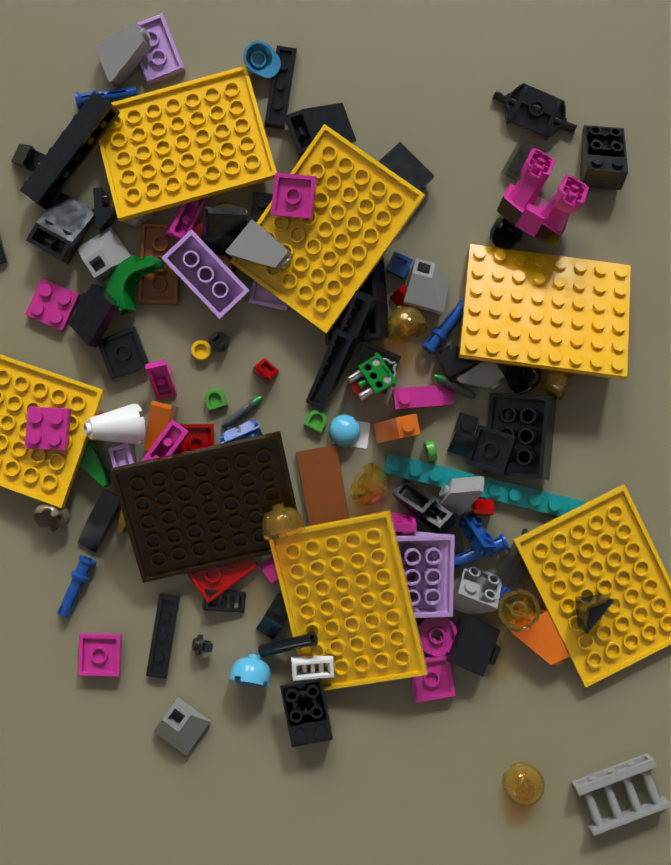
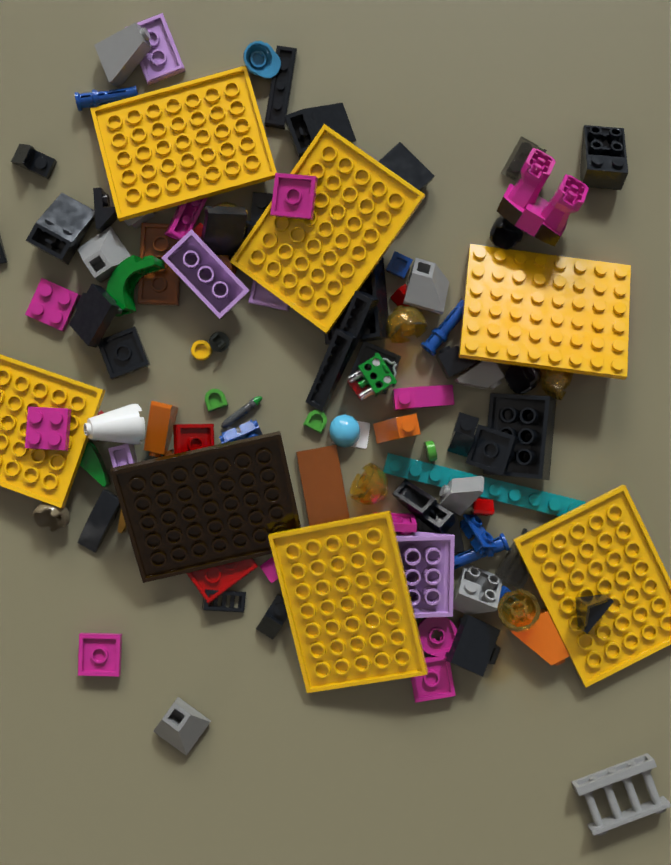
(70, 150): black brick -> none
(79, 577): blue pin -> none
(161, 379): dark pink slope -> none
(163, 636): black tile -> none
(168, 442): dark pink slope -> none
(201, 645): pearl dark grey plate -> none
(250, 671): medium azure cylinder -> none
(259, 247): light grey slope -> none
(265, 370): red slope -> none
(281, 522): clear yellow cylinder -> none
(293, 643): black pin -> none
(306, 712): black slope -> none
(312, 660): white slope -> none
(441, 379): dark grey piece -> none
(519, 111): black plate -> none
(523, 784): clear yellow cylinder -> none

